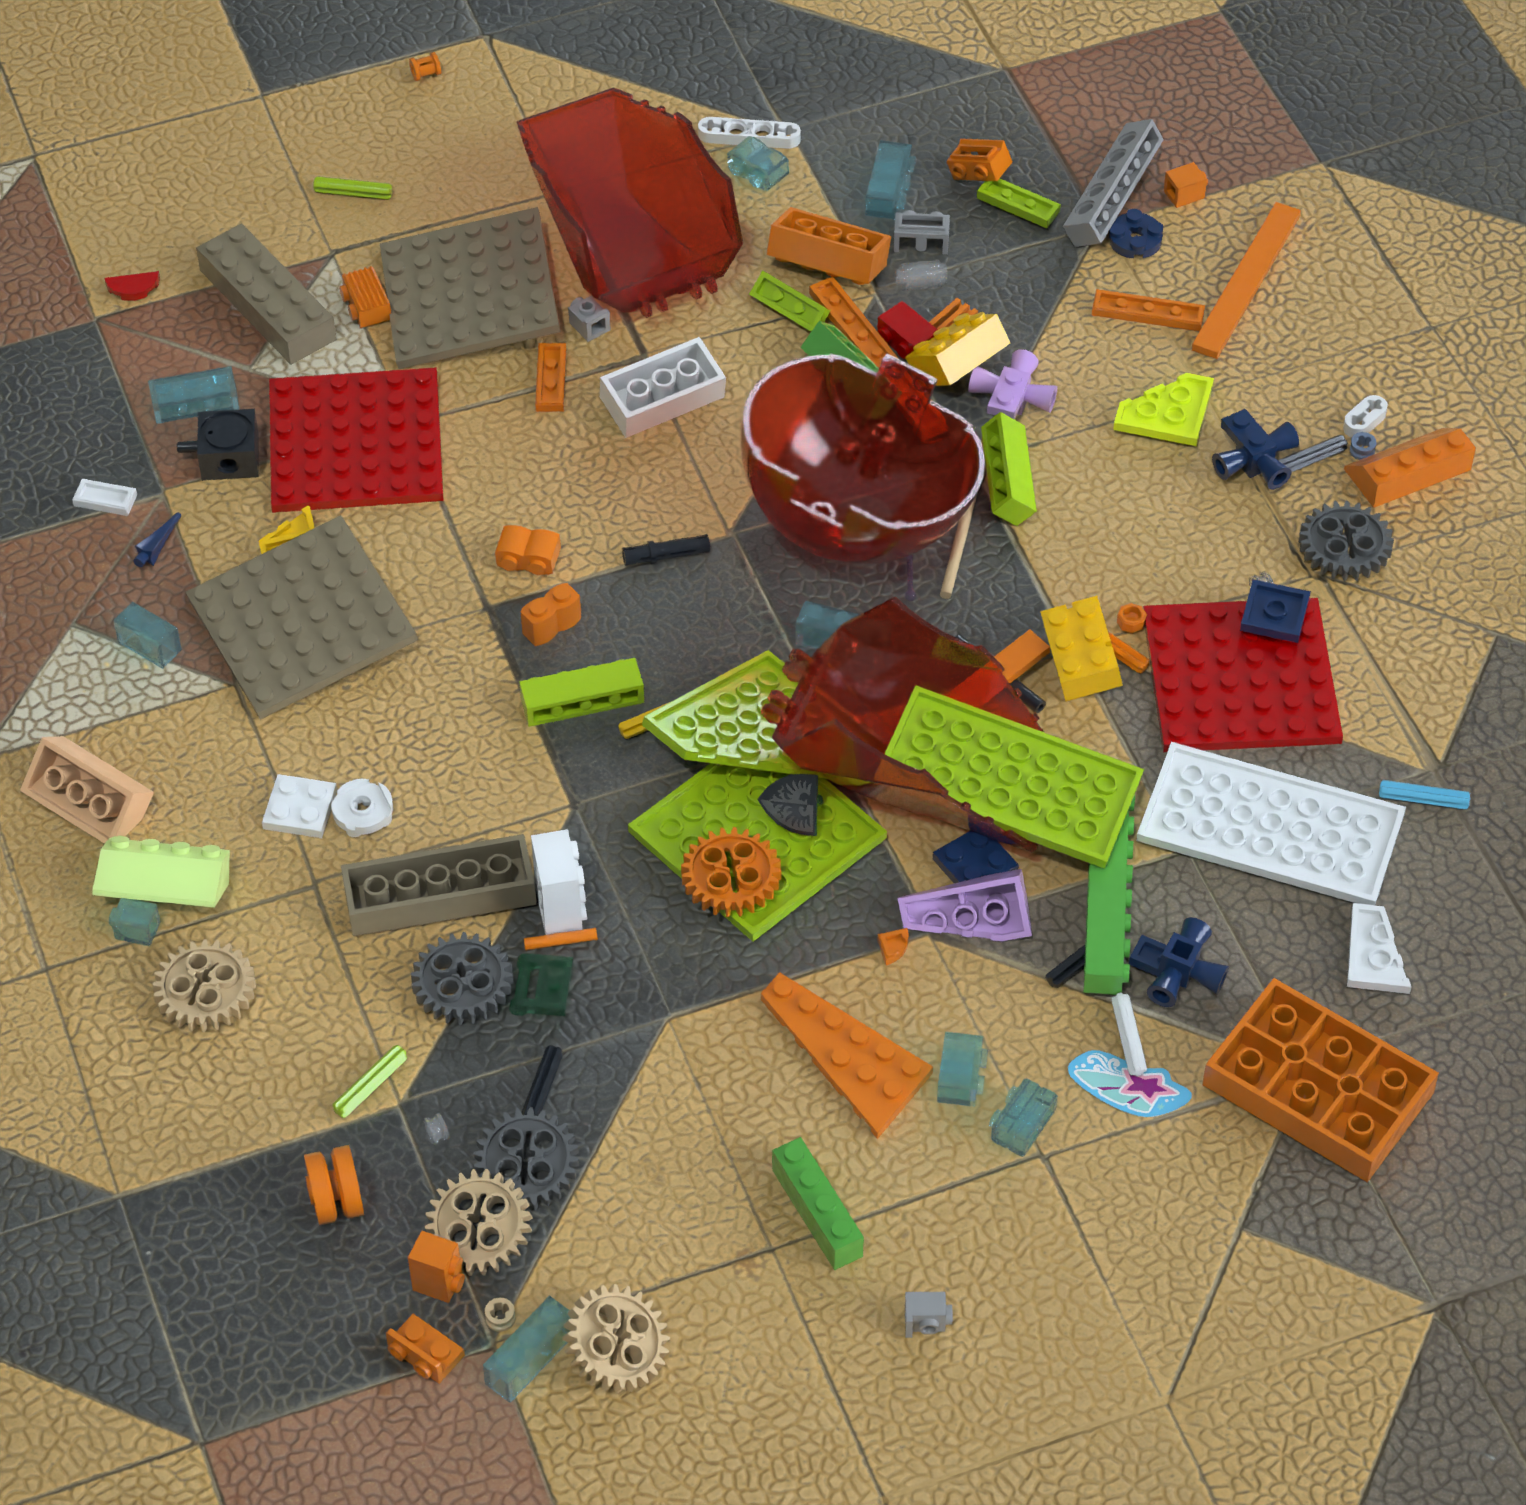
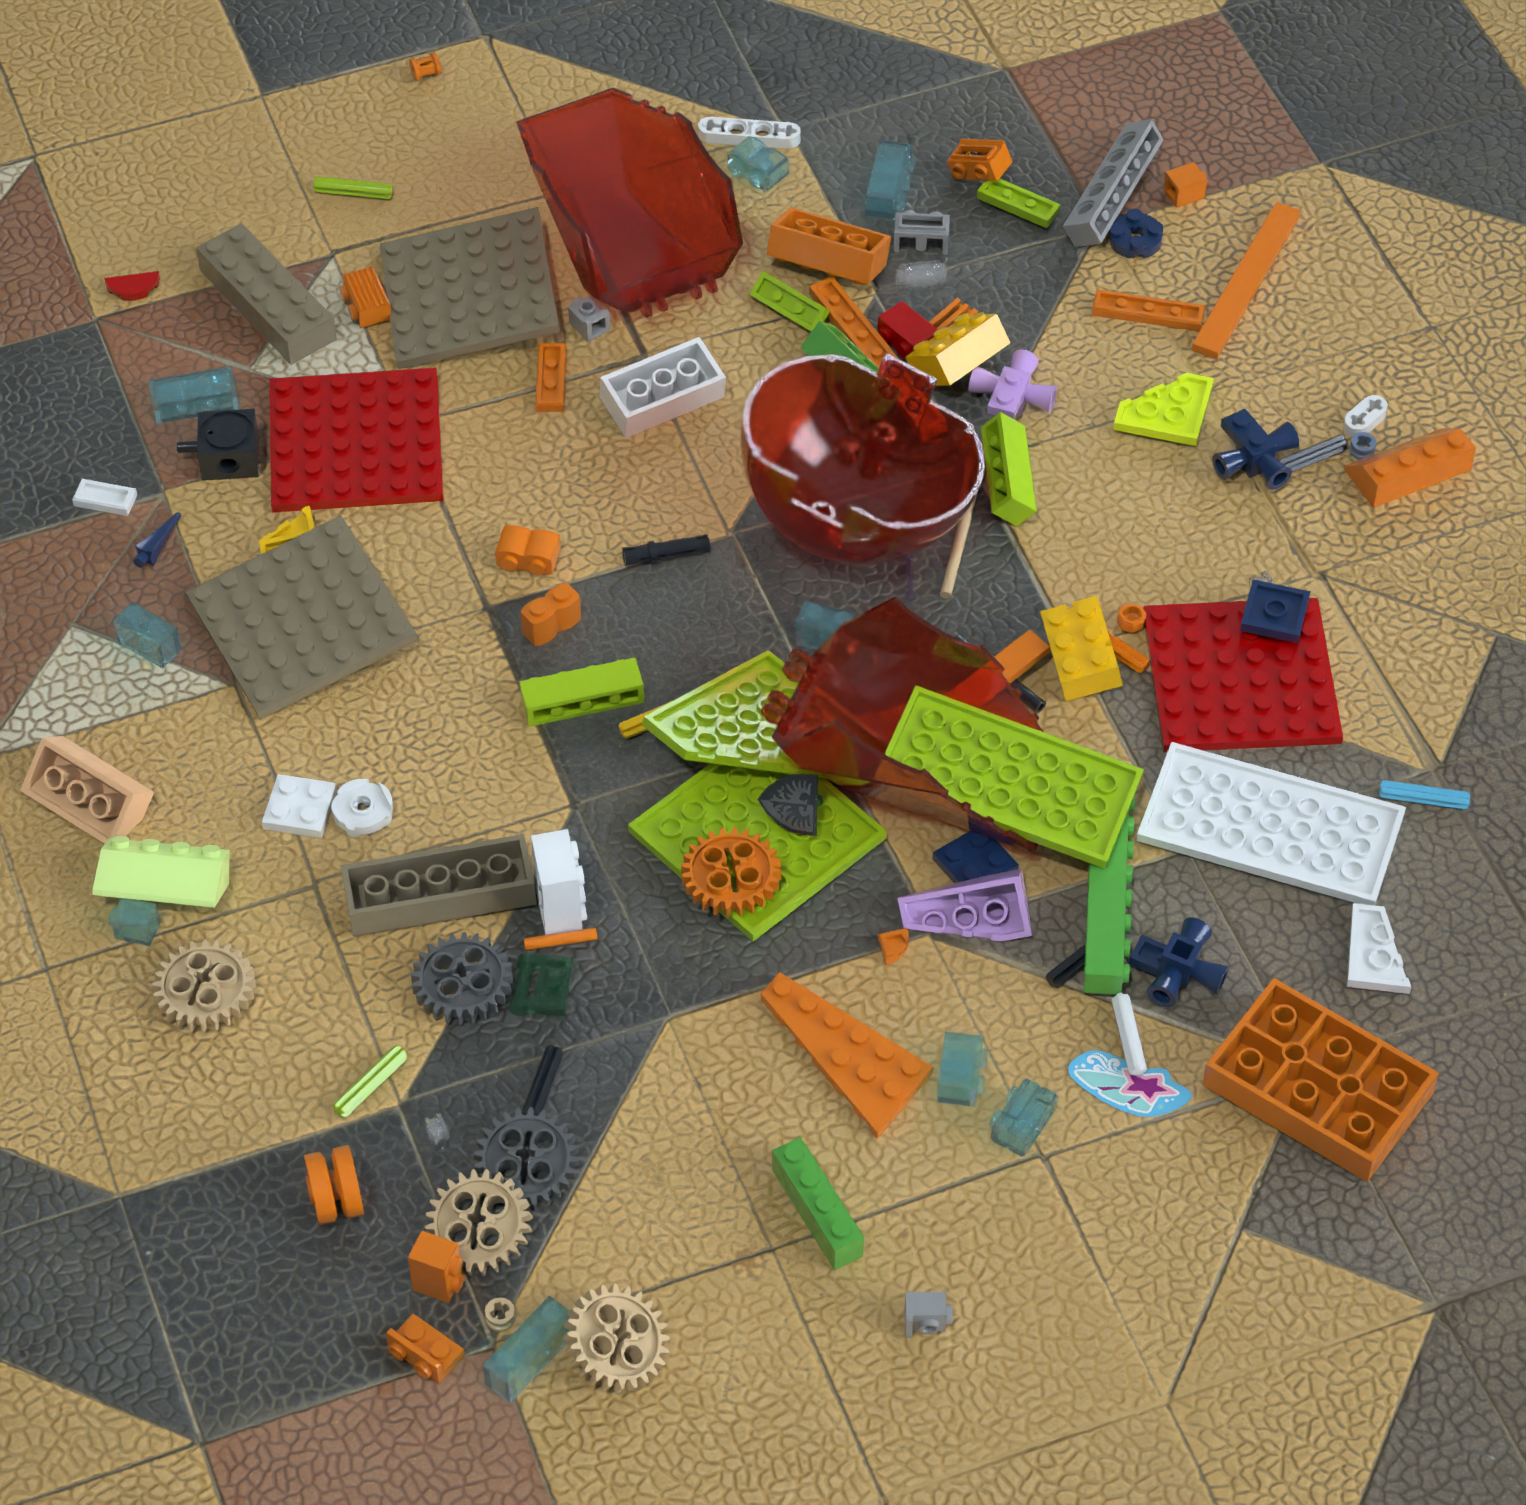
(1364, 534): dark grey gear -> none

